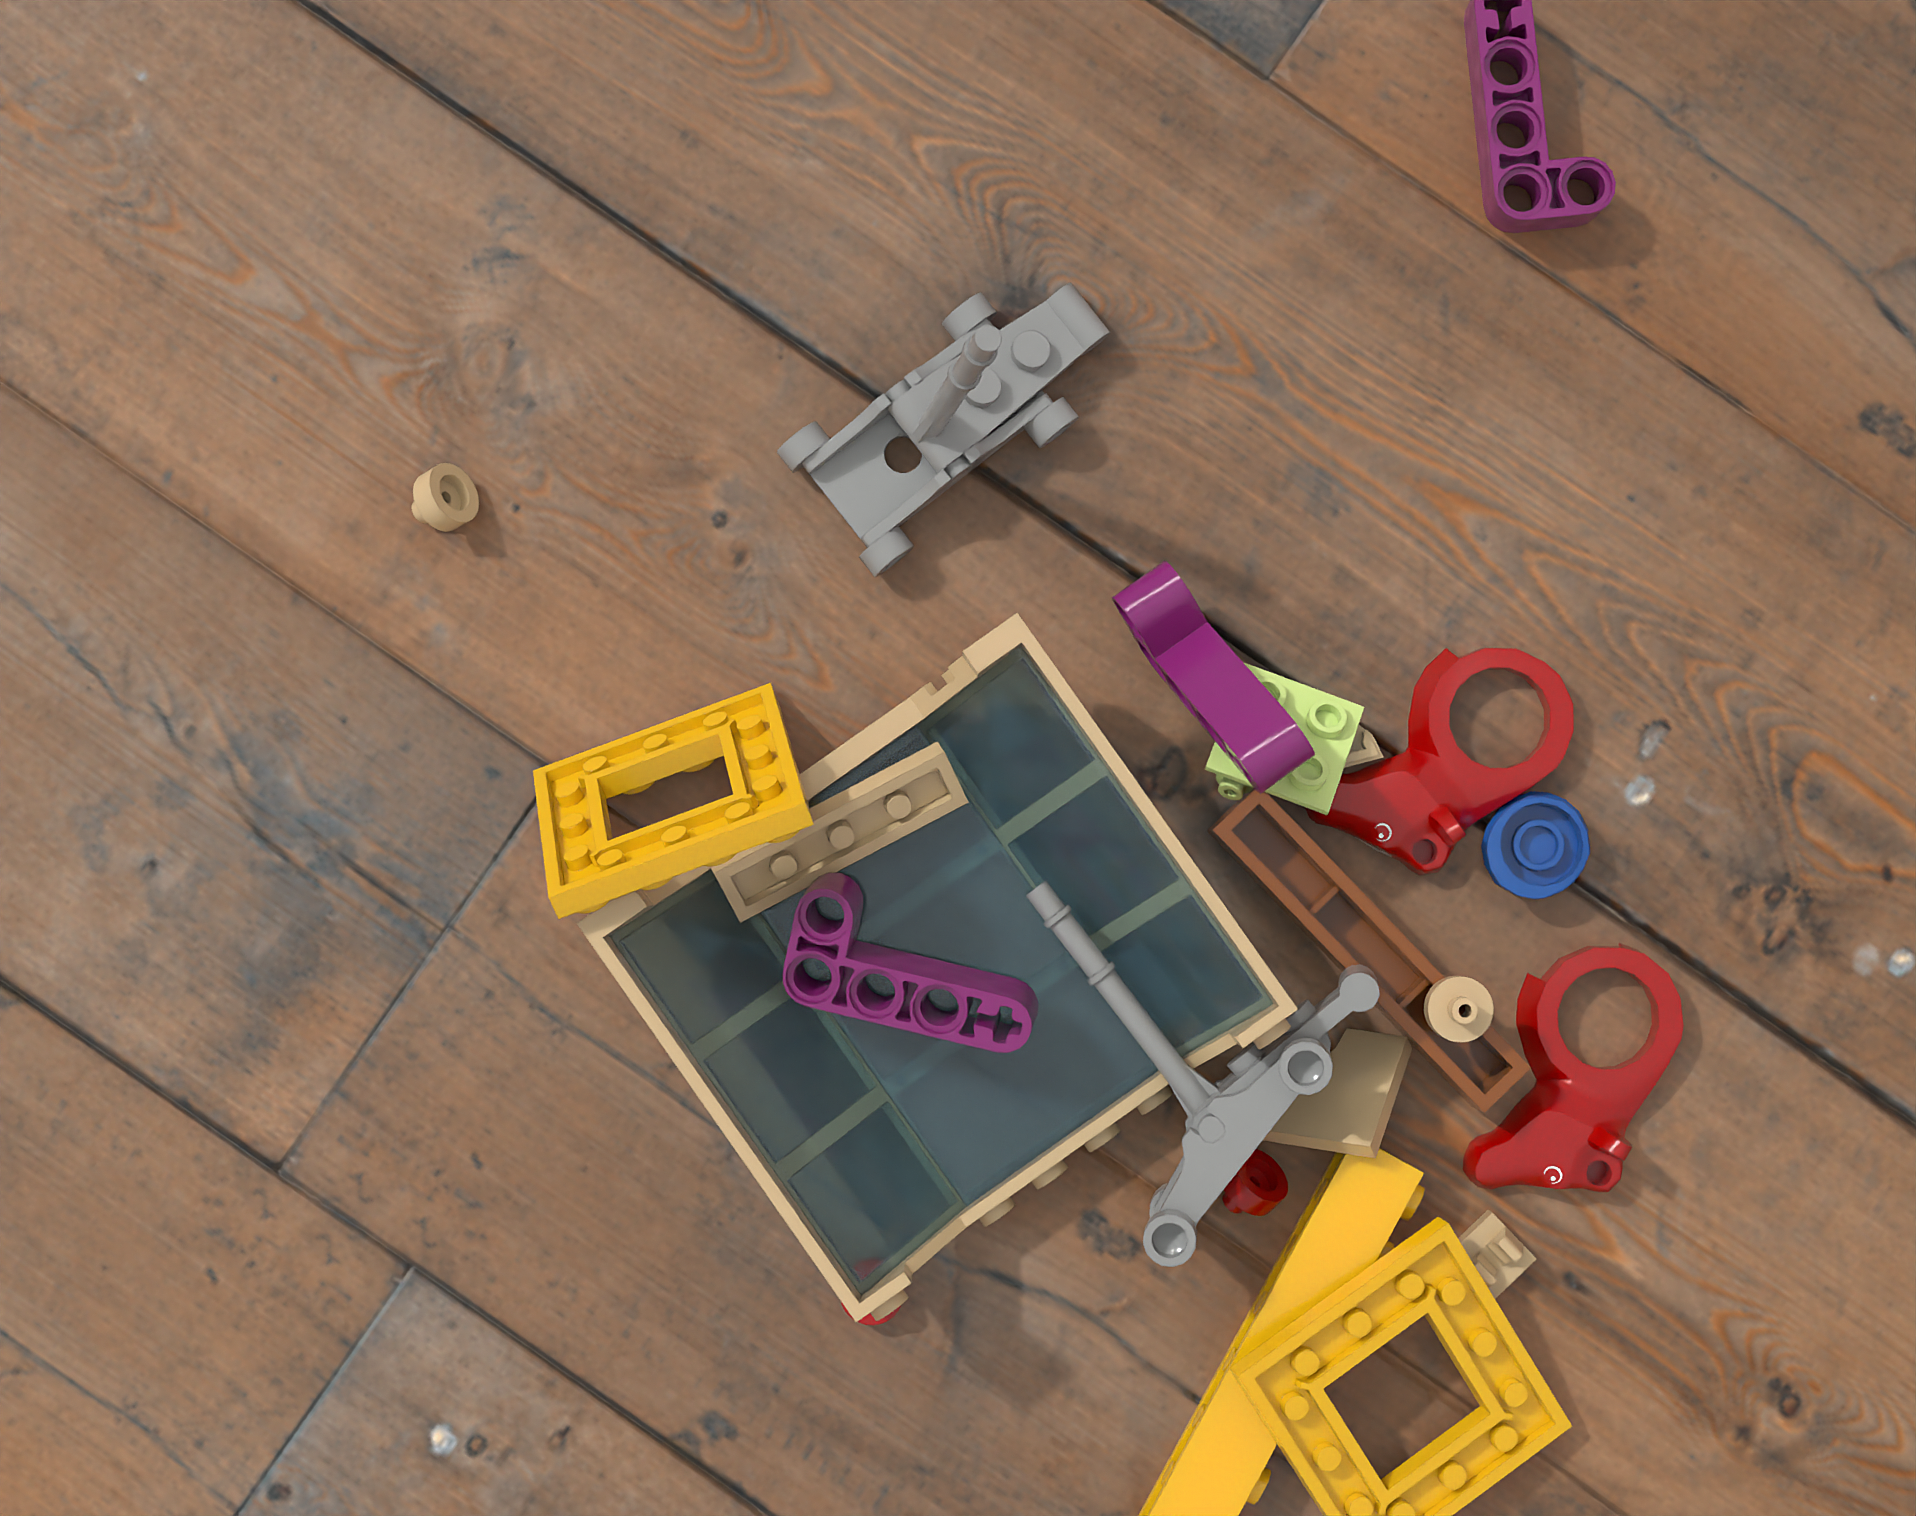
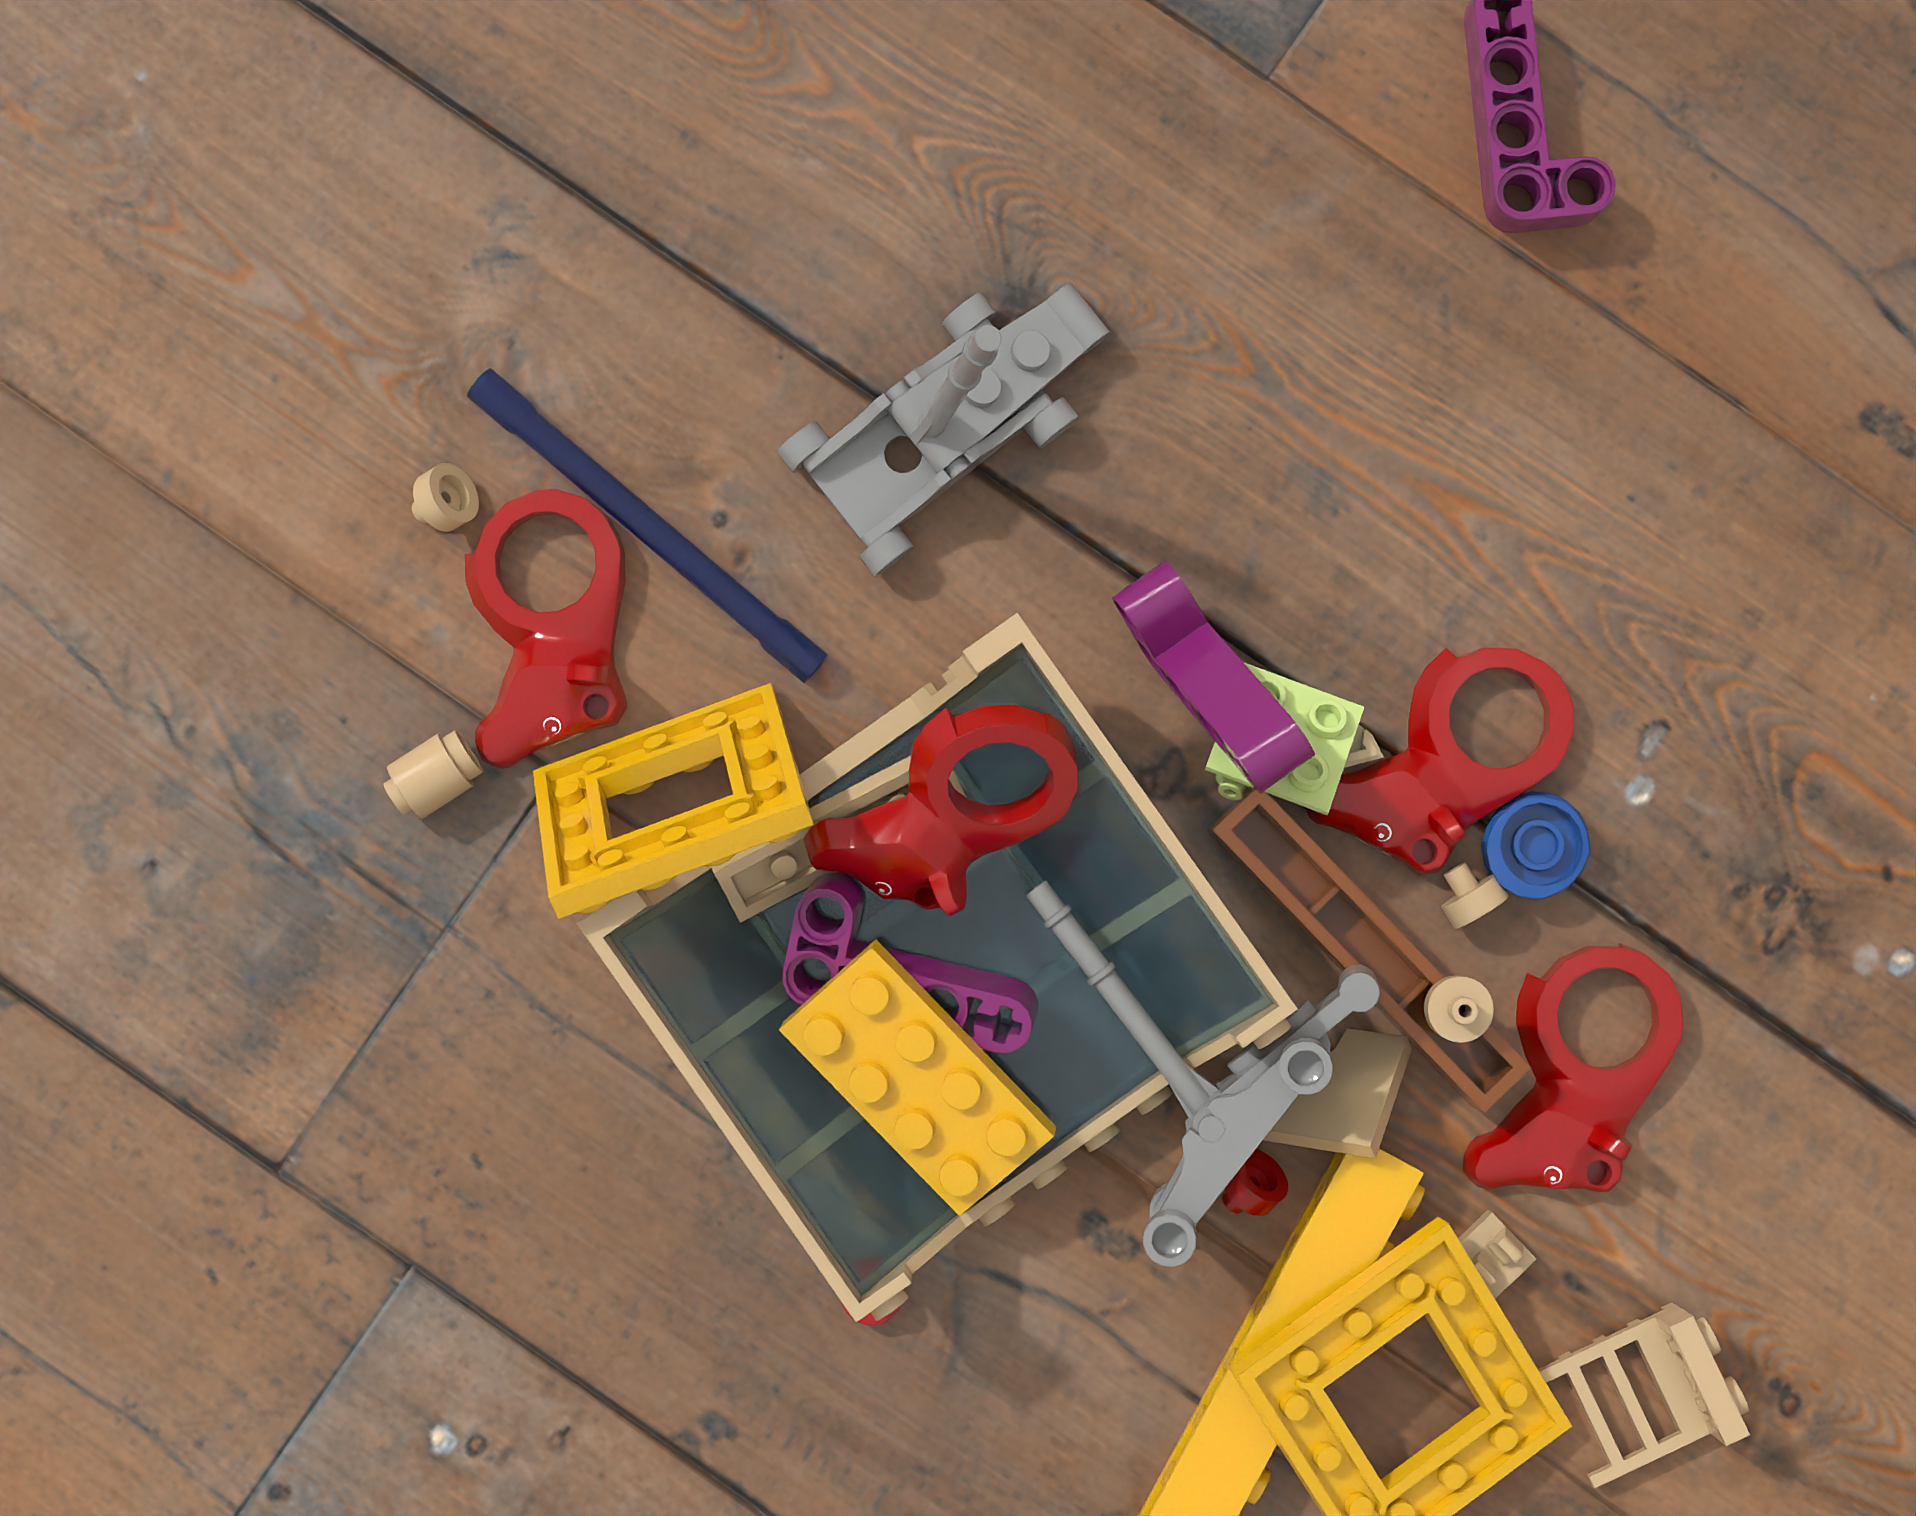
(432, 774): none -> tan brick
(521, 418): none -> clear blue piece
(563, 659): none -> red animal
(918, 1078): none -> yellow plate
(932, 835): none -> red animal
(1471, 896): none -> tan tile
(1685, 1374): none -> tan plate

